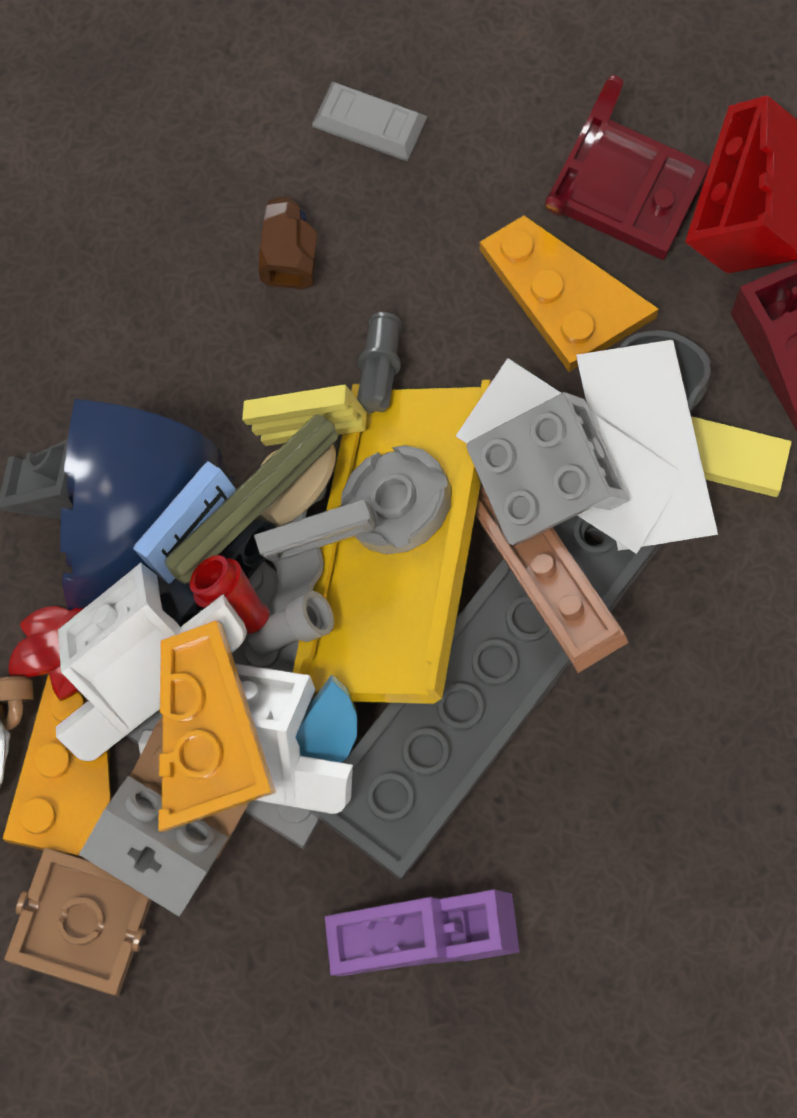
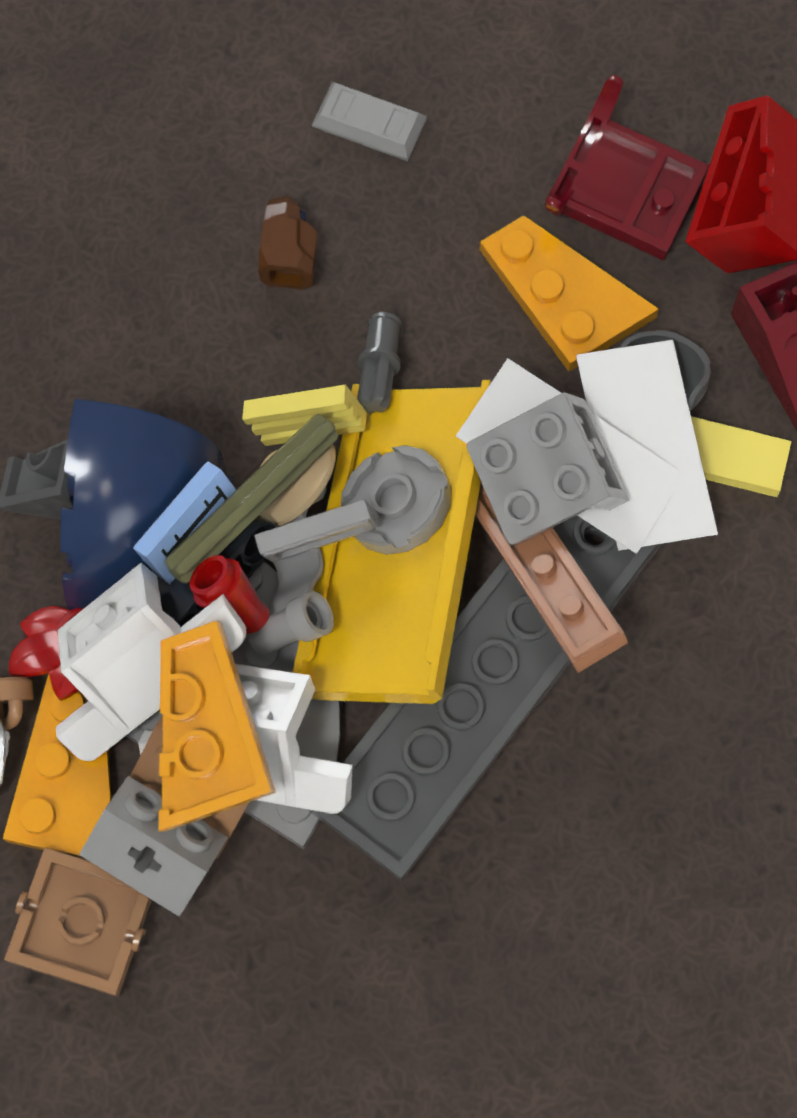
(329, 724): dark azure tile -> none
(422, 933): medium lavender slope -> none

